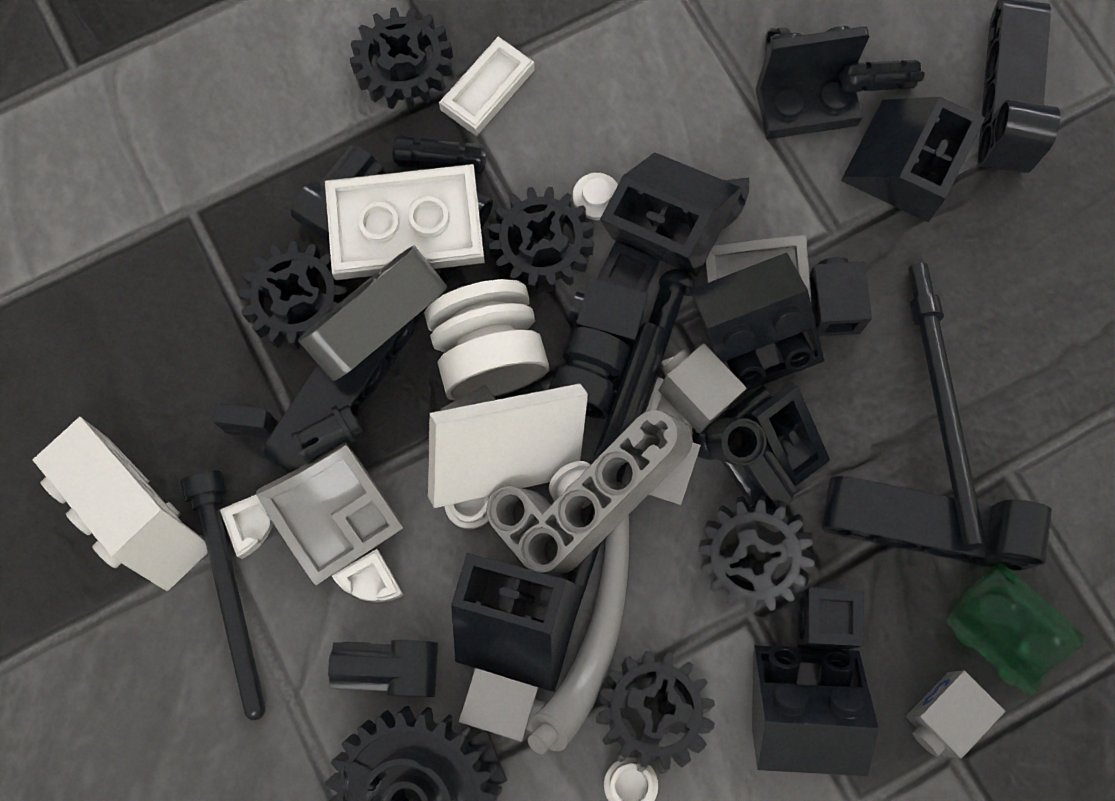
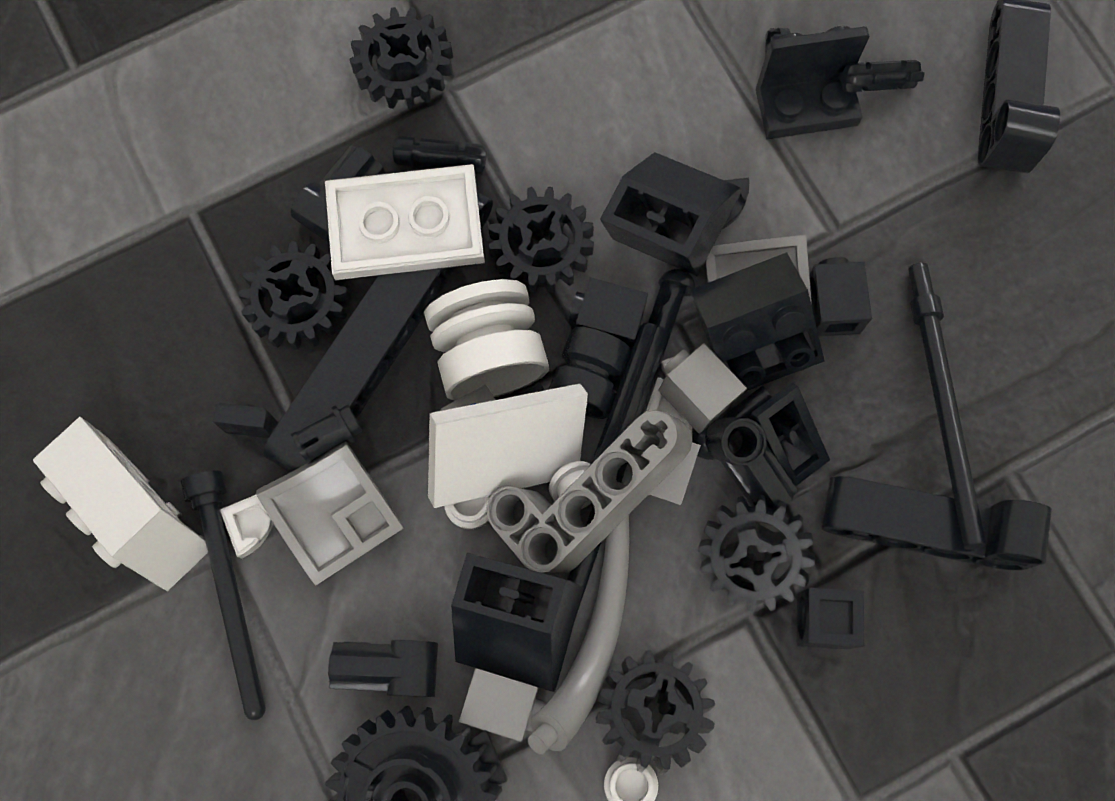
(369, 579): white tile -> none
(372, 313): dark grey beam -> none
(487, 86): white tile -> none
(594, 193): white plate -> none
(629, 267): black tile -> none
(812, 711): black slope -> none
(913, 153): black slope -> none
(954, 715): light grey brick -> none
(1013, 628): clear green bracket -> none

